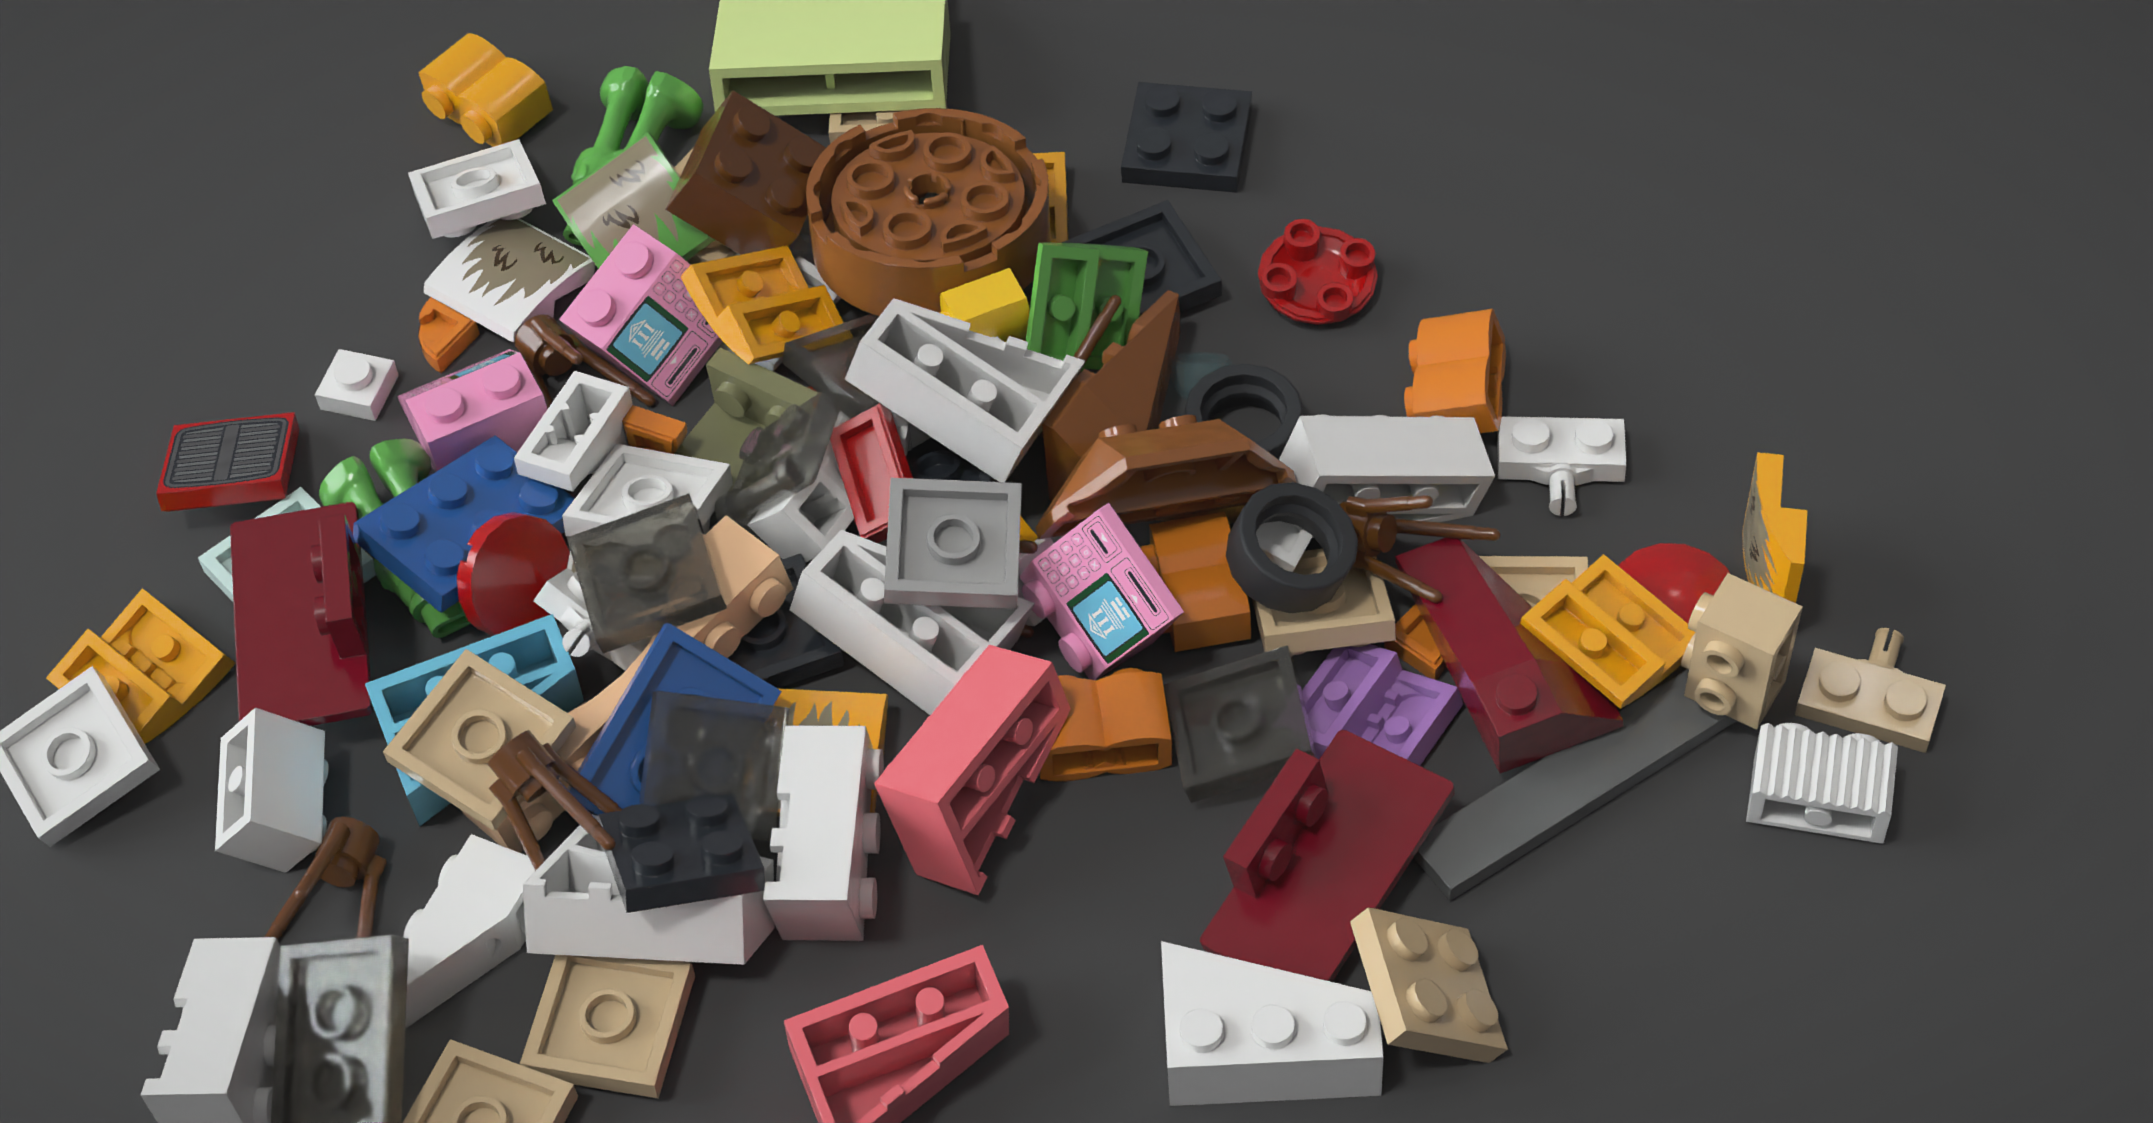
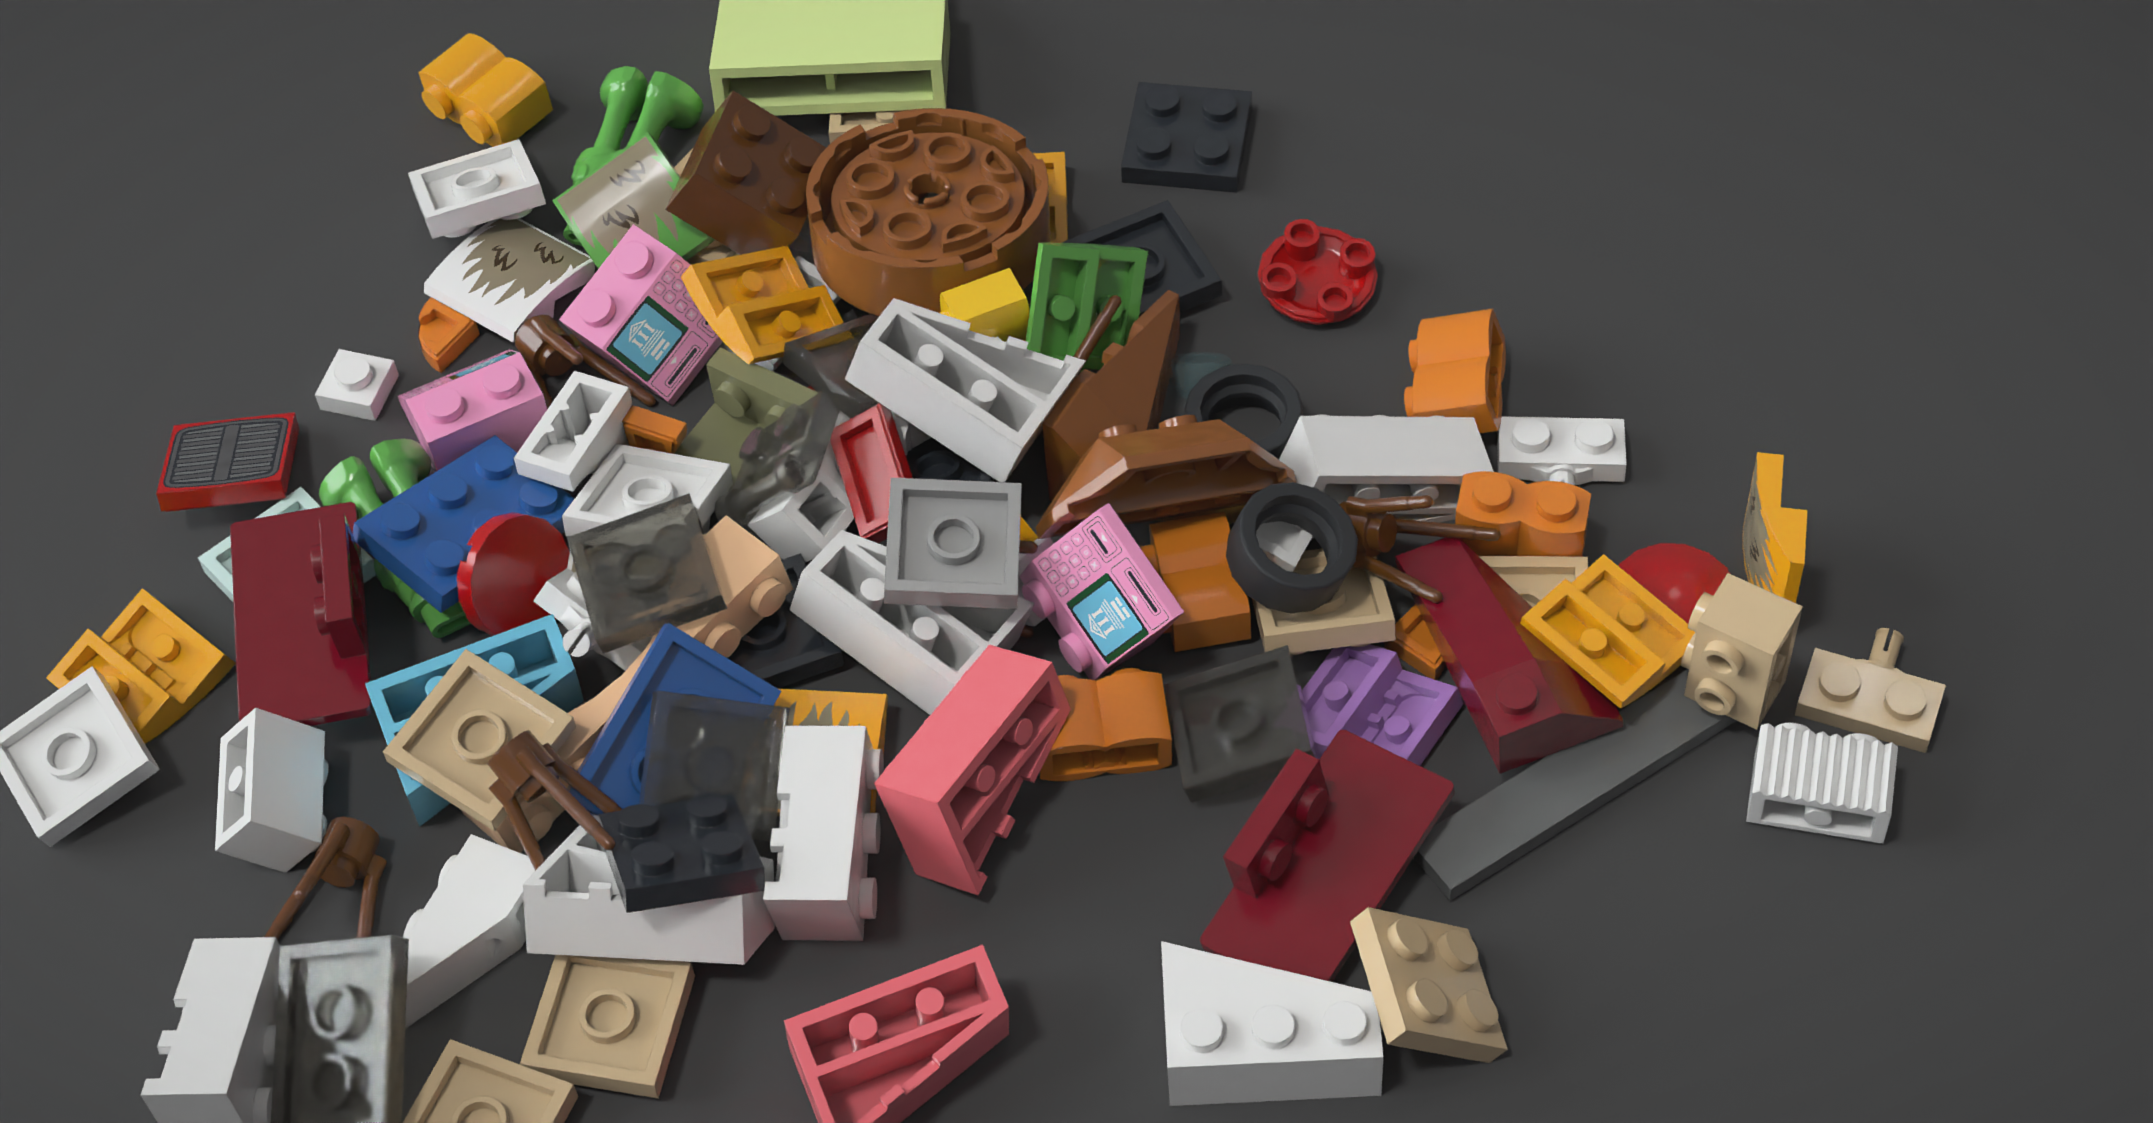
(1531, 517): none -> orange brick

